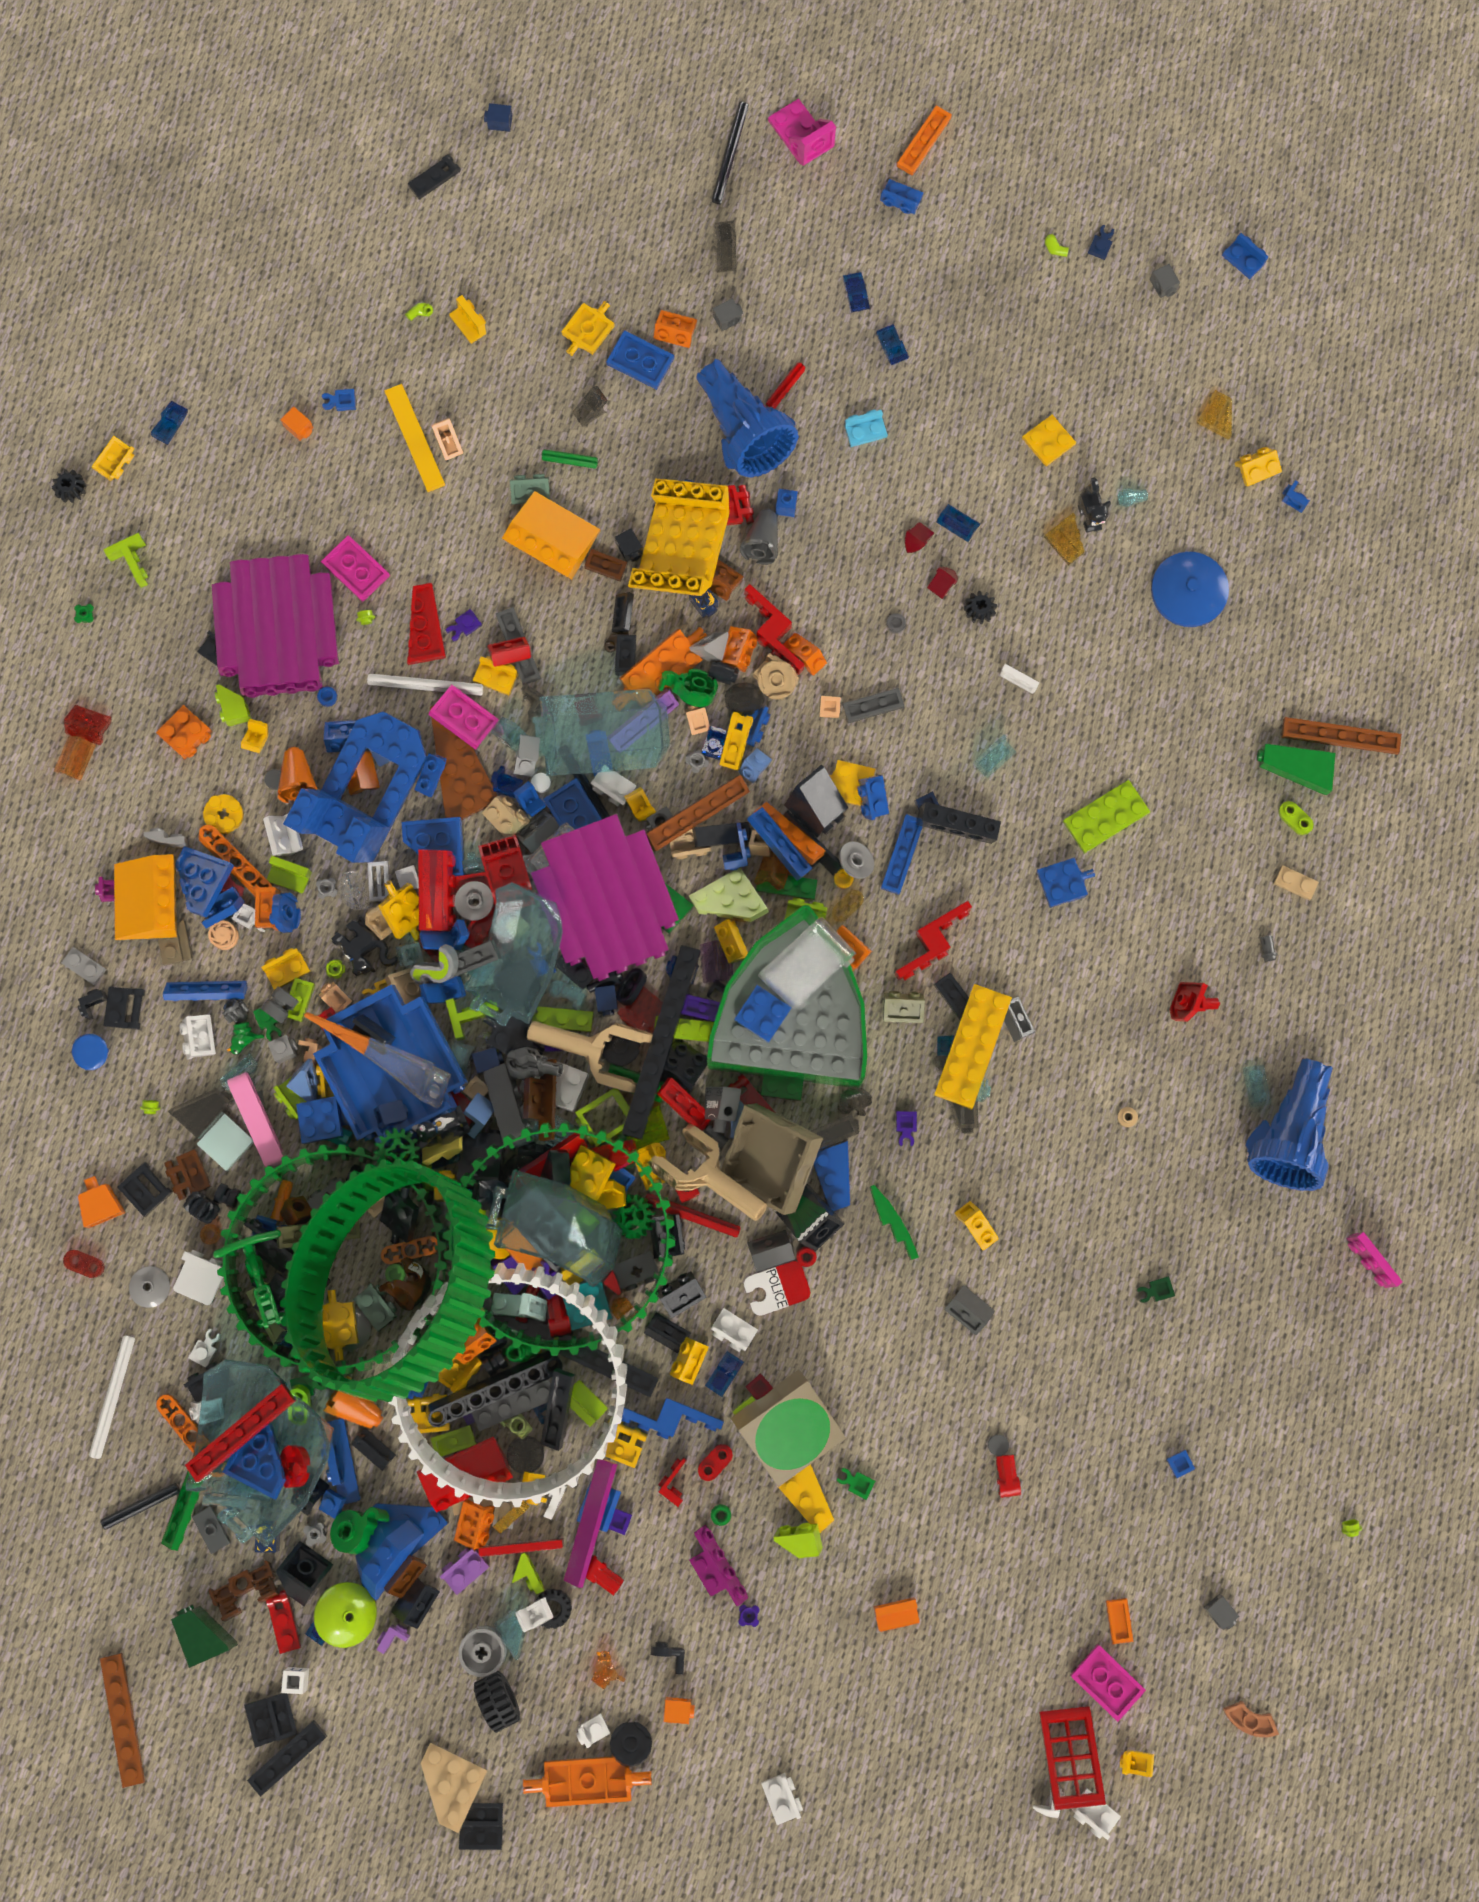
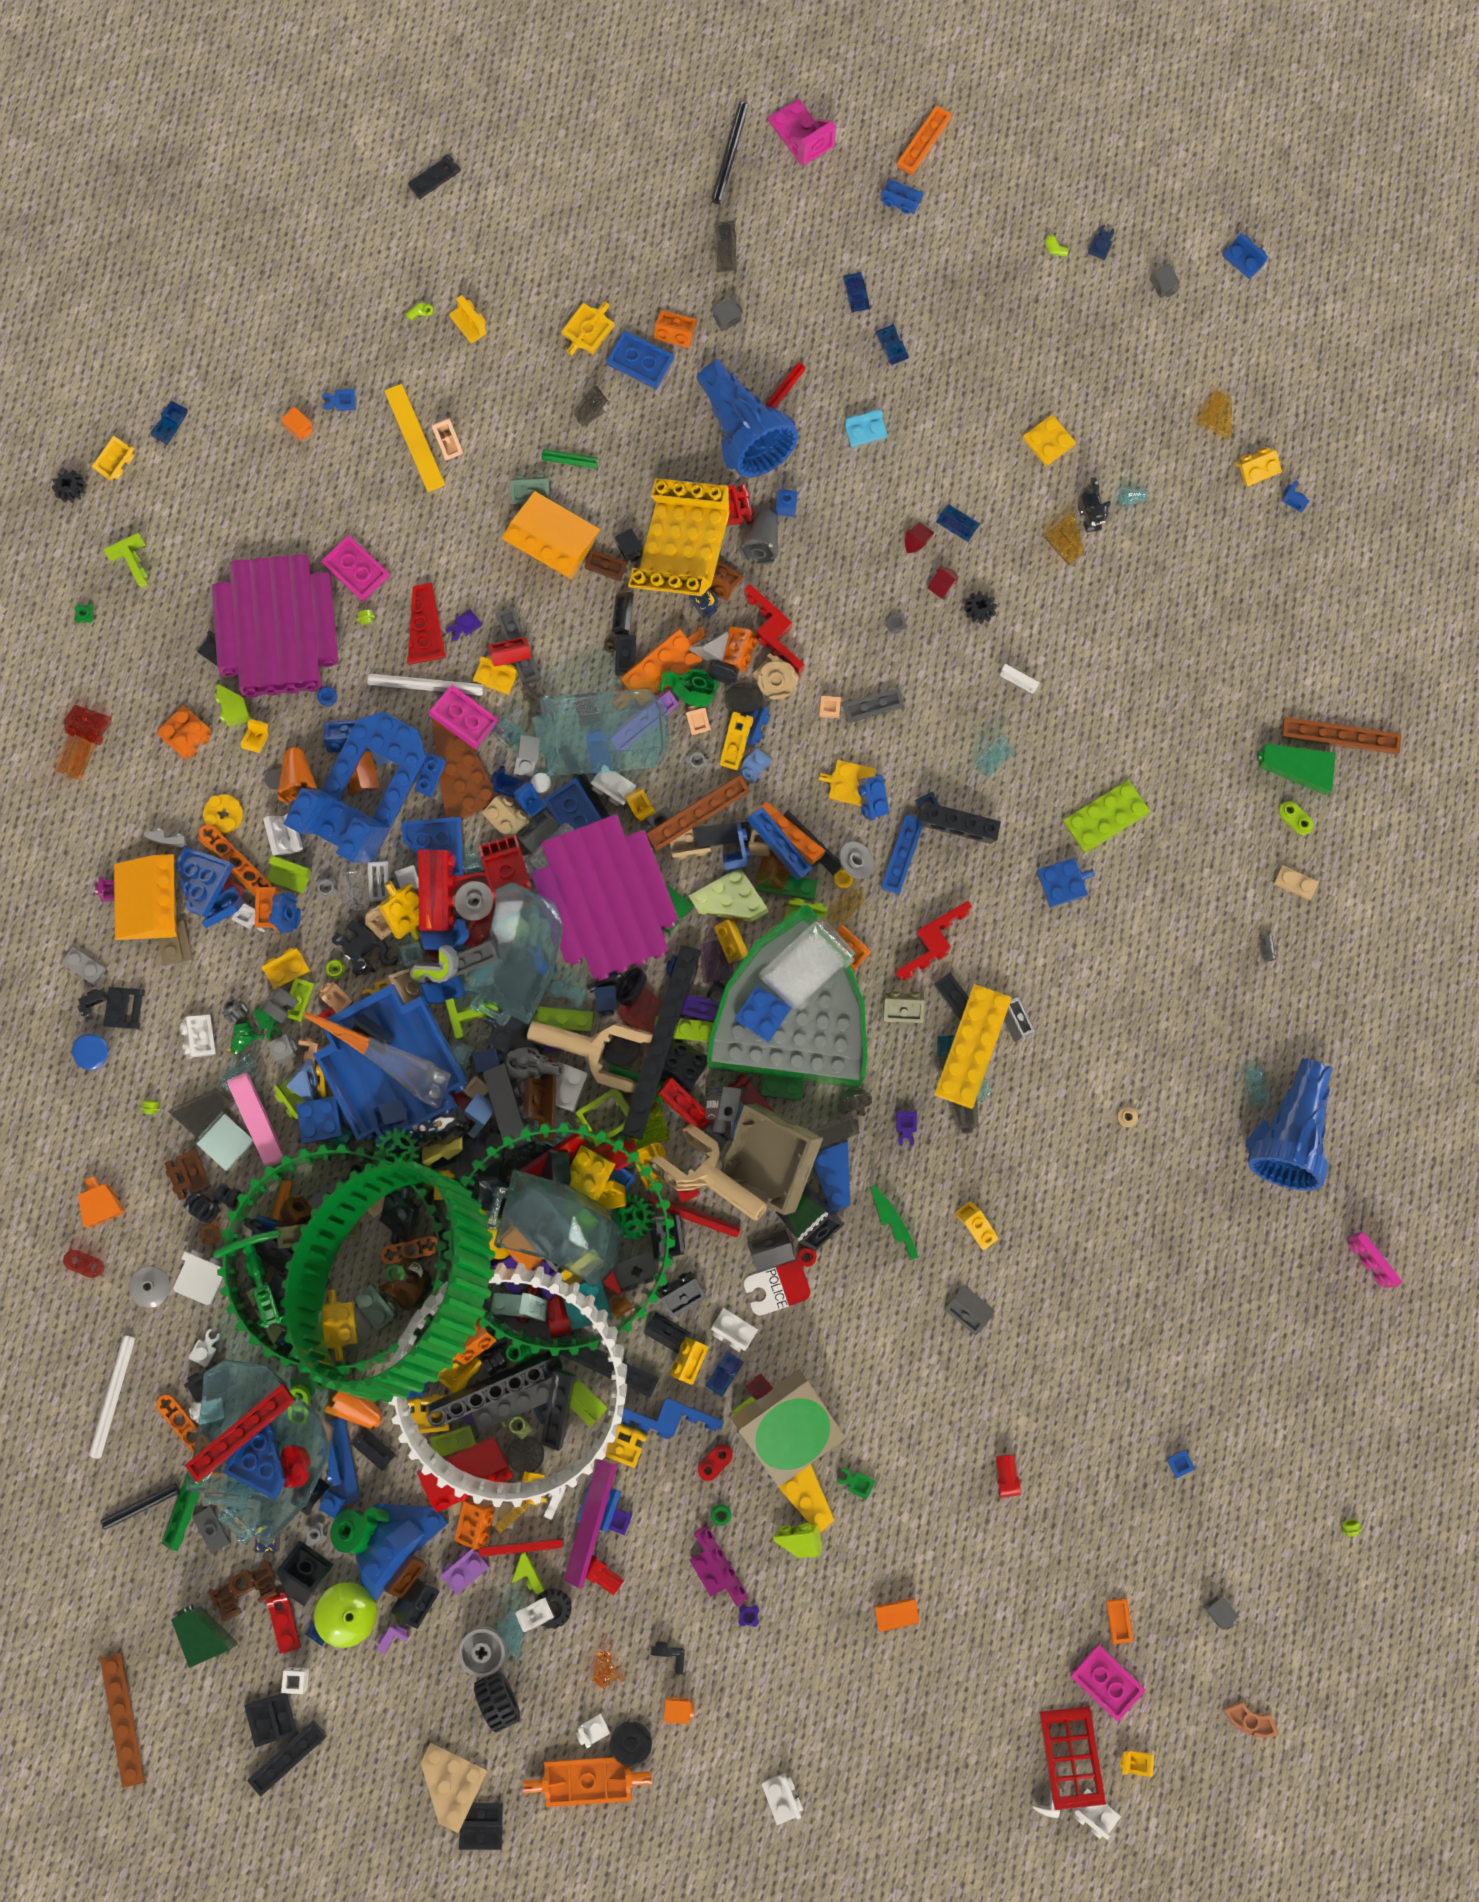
(139, 1194): black plate -> none
(205, 990): blue plate -> none
(223, 935): light nougat wheel -> none
(498, 117): dark blue brick -> none
(576, 973): black plate -> none
(672, 1494): red bracket -> none
(714, 742): clear blue bracket -> none
(807, 652): orange bracket -> none
(817, 802): slope -> none
(998, 1445): dark grey tile -> none
(1159, 1290): dark green plate -> none
(1190, 589): blue dish -> none
(1191, 999): red piece -> none

